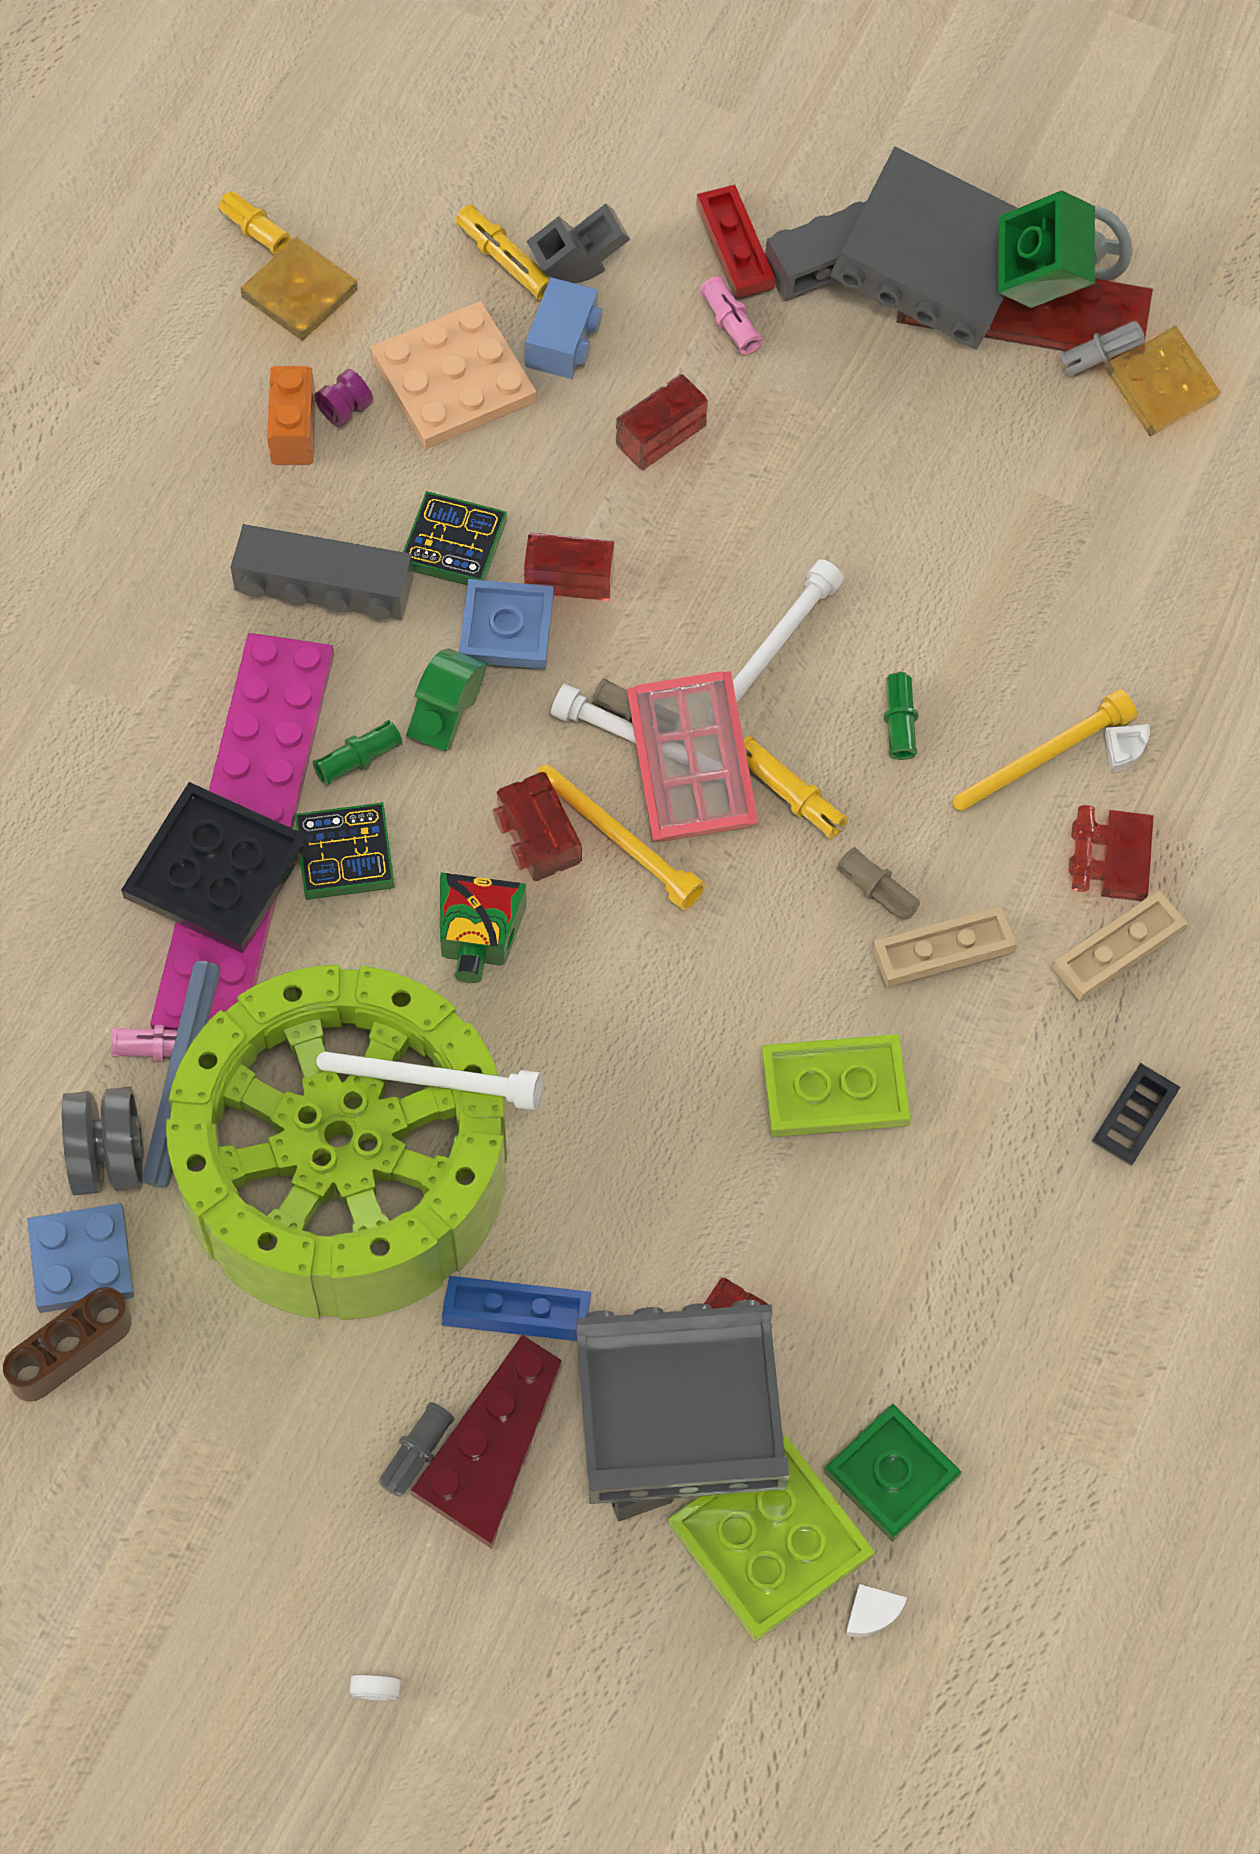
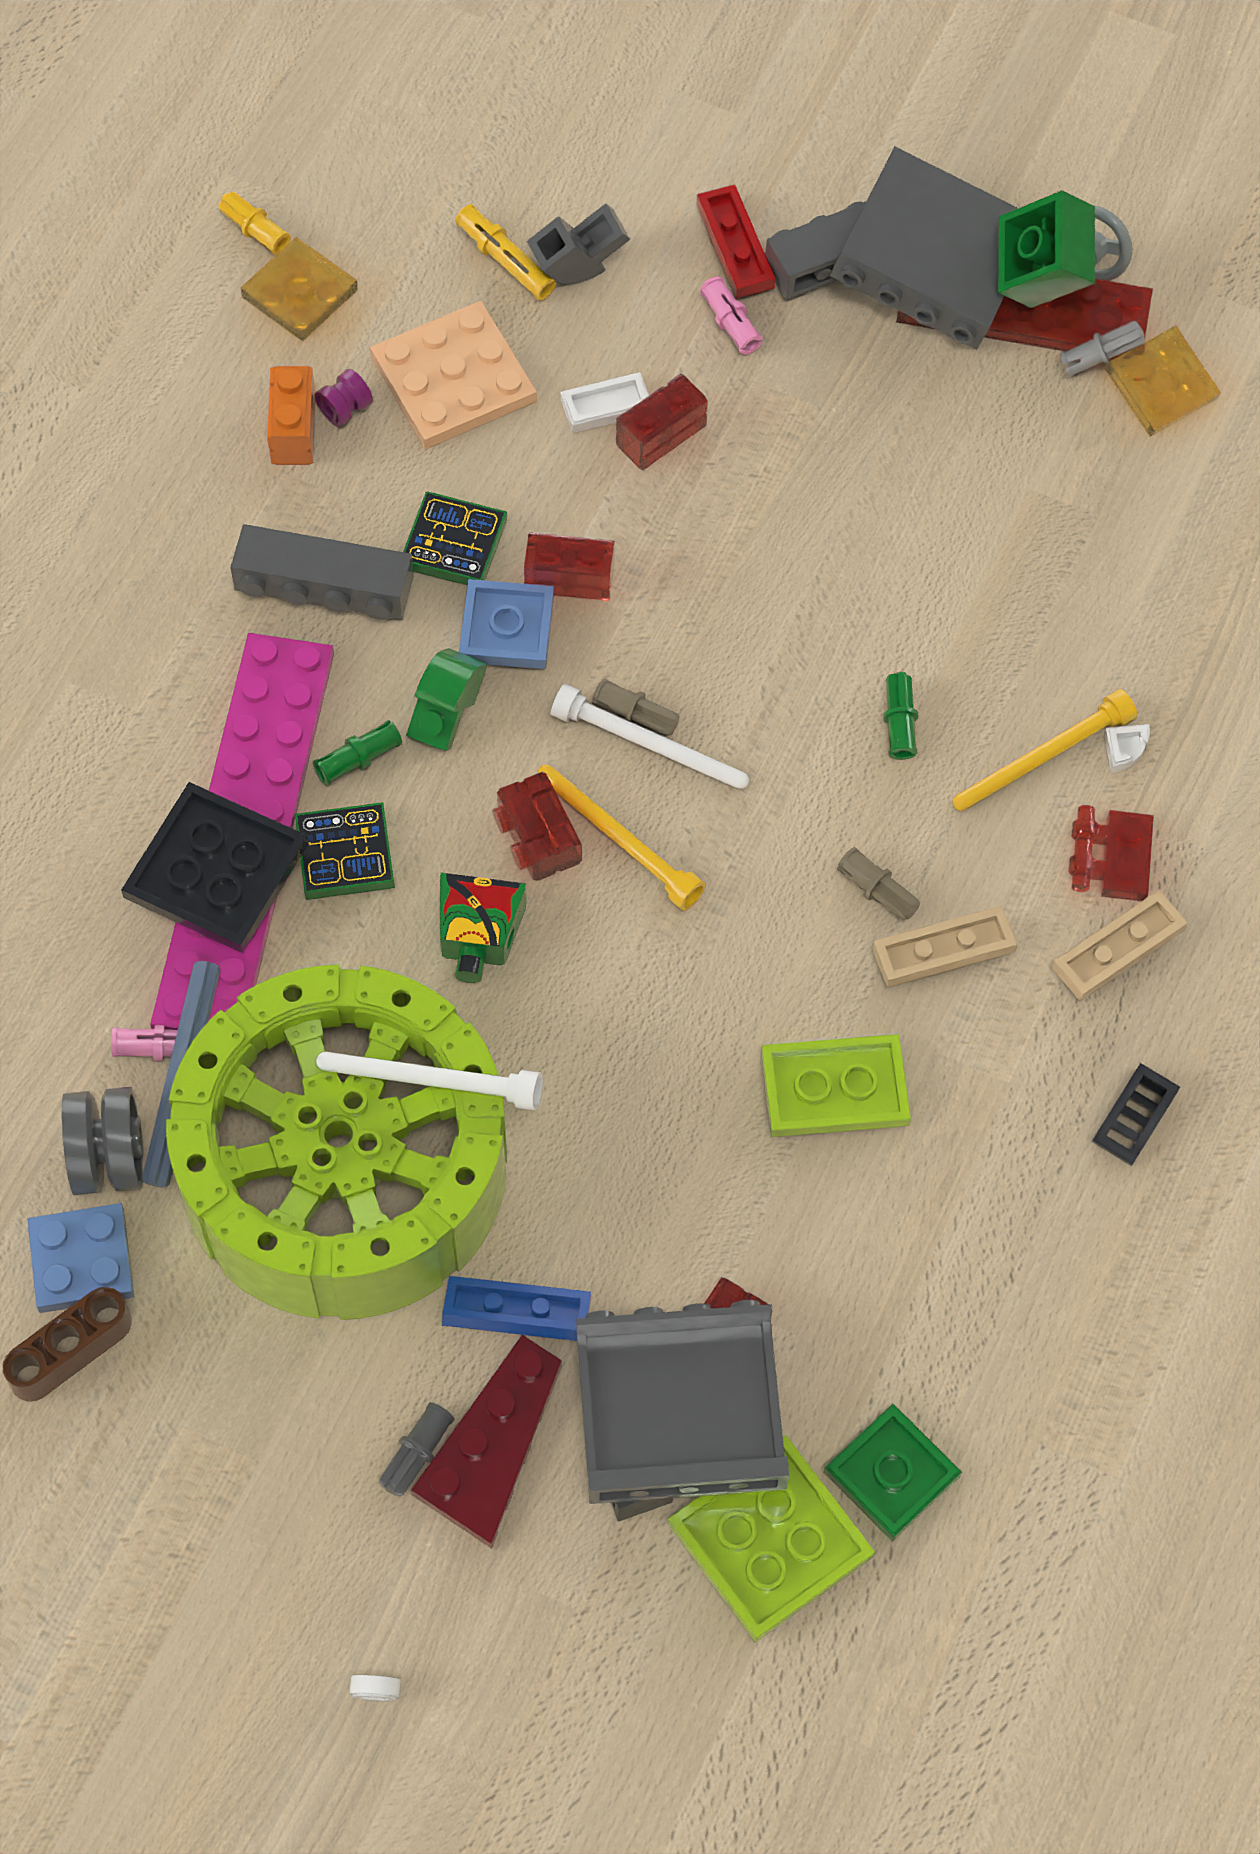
(562, 328): medium blue brick -> none
(602, 401): none -> white tile
(692, 756): clear piece -> none
(804, 799): yellow pin -> none
(821, 582): white piece -> none
(873, 1611): white tile -> none

